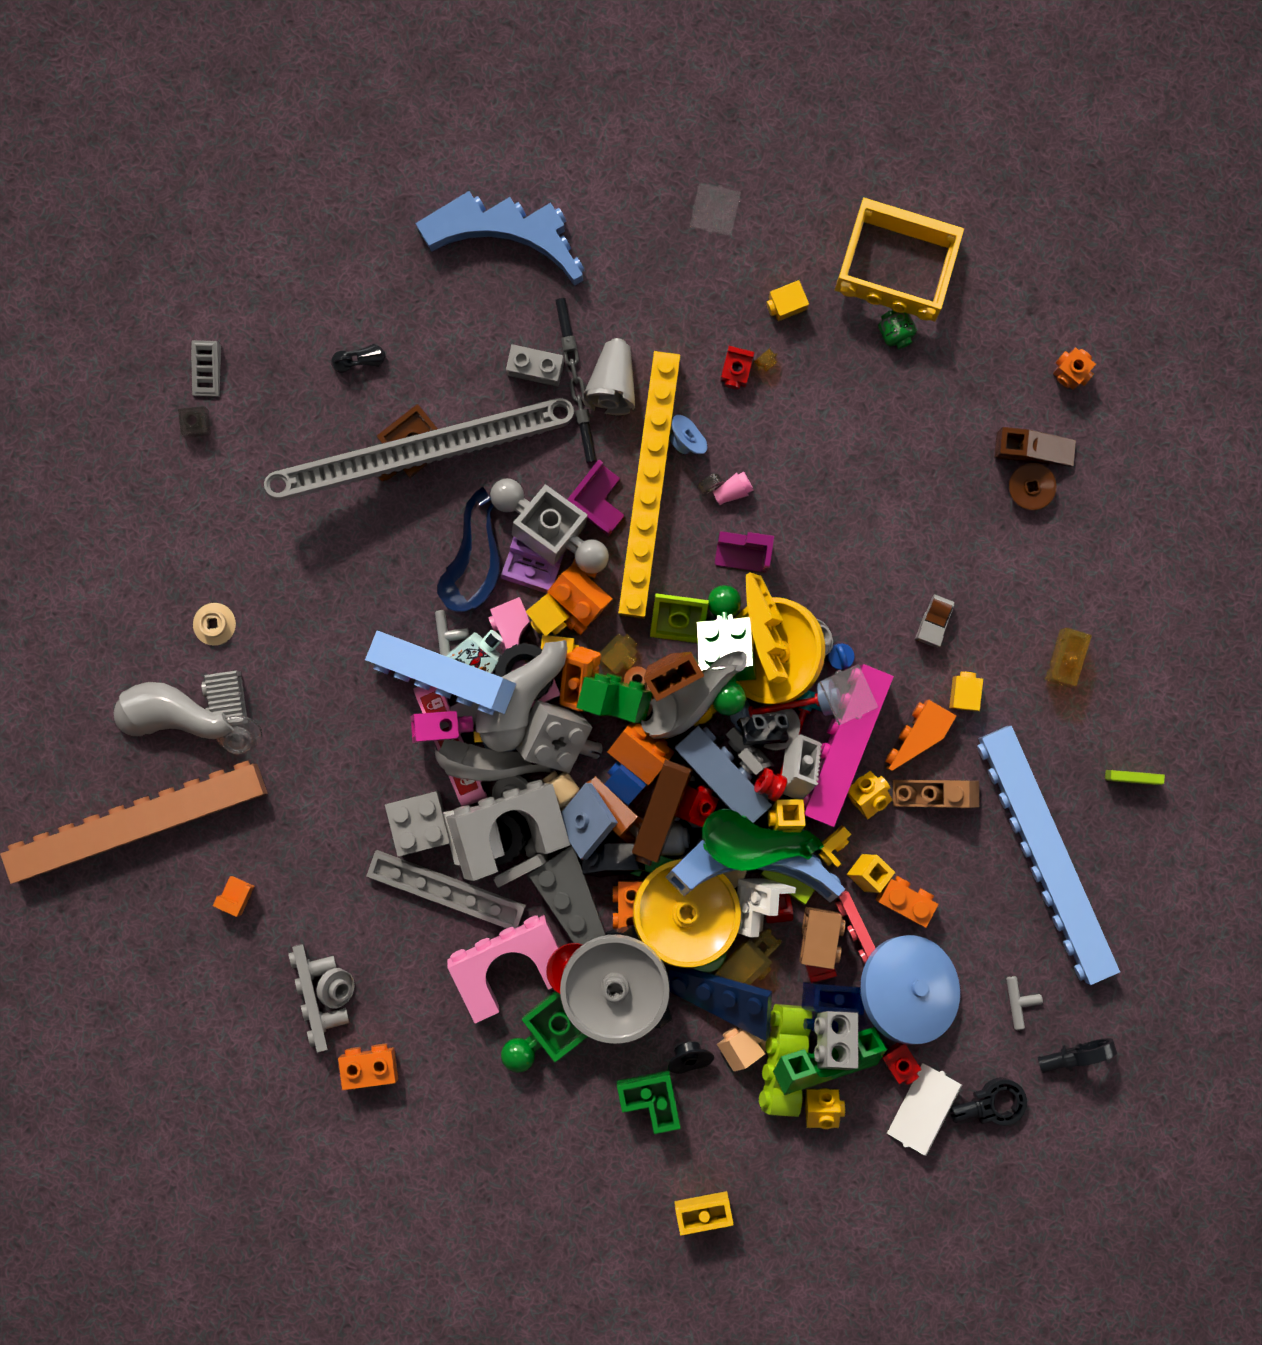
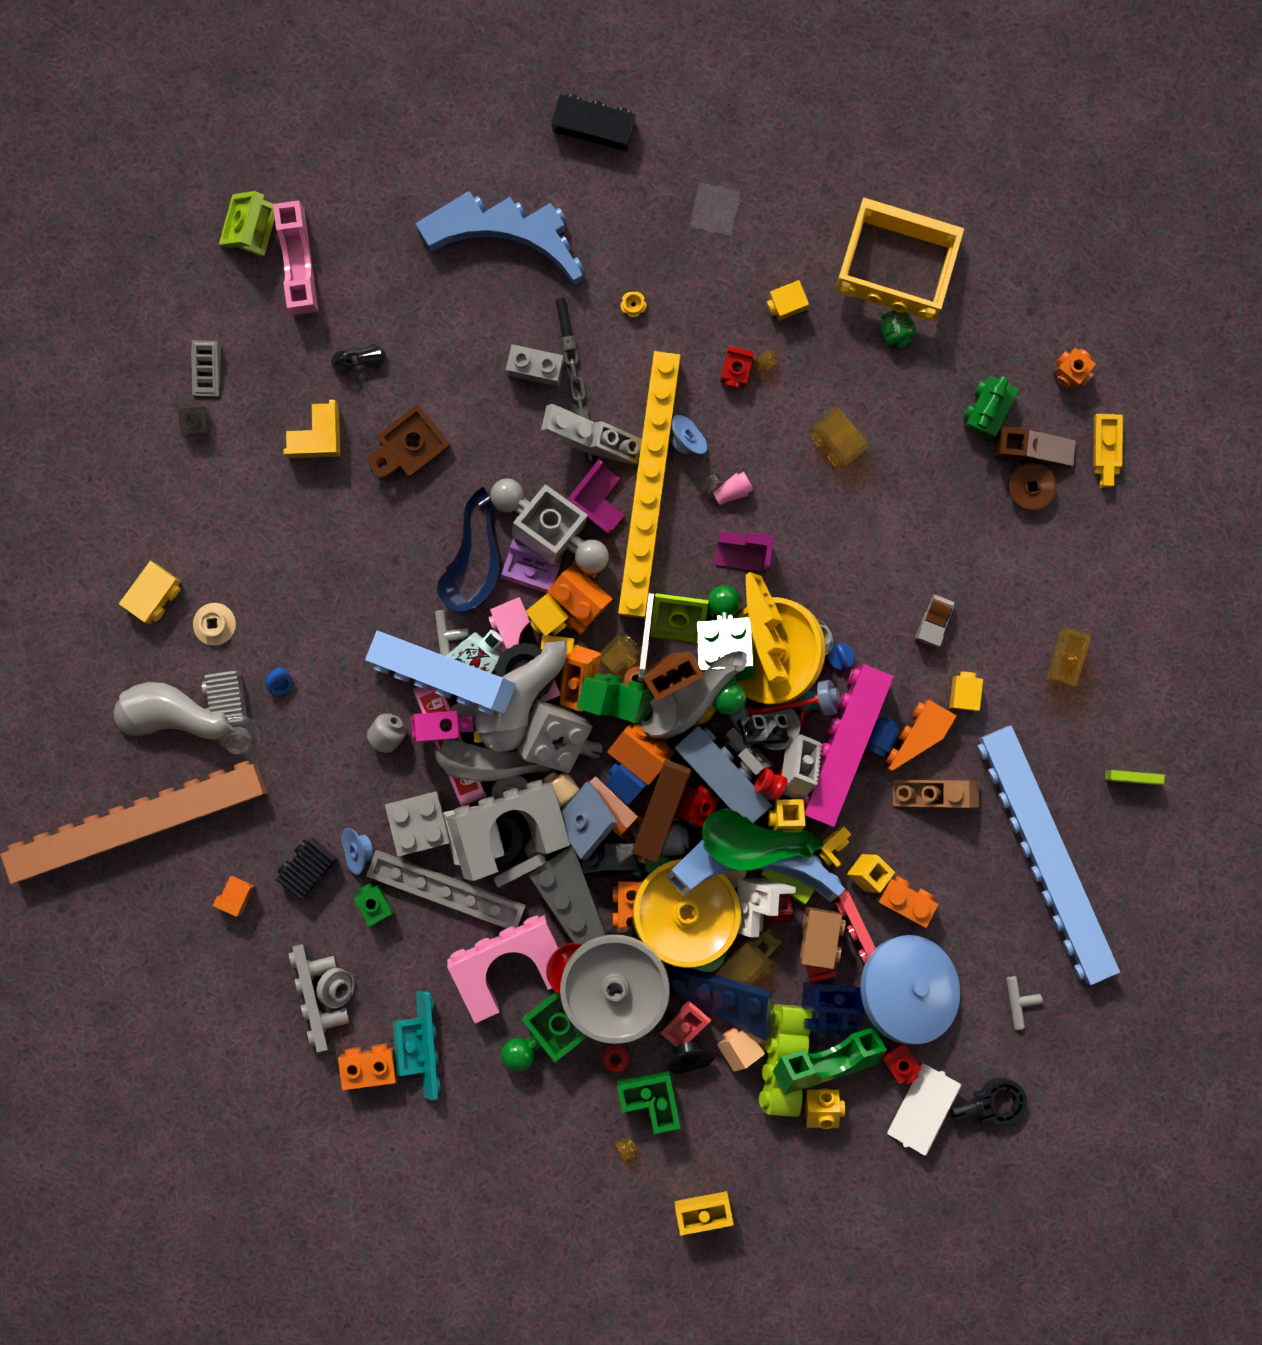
(150, 593): none -> yellow brick
(248, 223): none -> lime bracket
(278, 682): none -> blue tile
(294, 241): none -> bright pink arch
(306, 868): none -> black brick
(322, 439): none -> yellow panel
(356, 849): none -> medium blue piece
(382, 907): none -> green brick
(386, 733): none -> light grey head
(416, 1046): none -> teal bracket
(418, 449): light grey gear -> none
(591, 436): none -> light grey slope
(593, 122): none -> black brick
(612, 380): light grey cone -> none
(615, 1067): none -> red plate
(626, 1148): none -> clear yellow plate
(631, 297): none -> yellow plate
(646, 637): none -> white piece
(685, 1025): none -> coral slope
(839, 438): none -> clear yellow brick
(844, 1041): light grey brick -> none
(848, 694): clear piece -> none
(870, 794): yellow brick -> none
(883, 737): none -> blue brick
(990, 407): none -> green brick
(1080, 1055): black pin -> none
(1107, 447): none -> yellow hinge

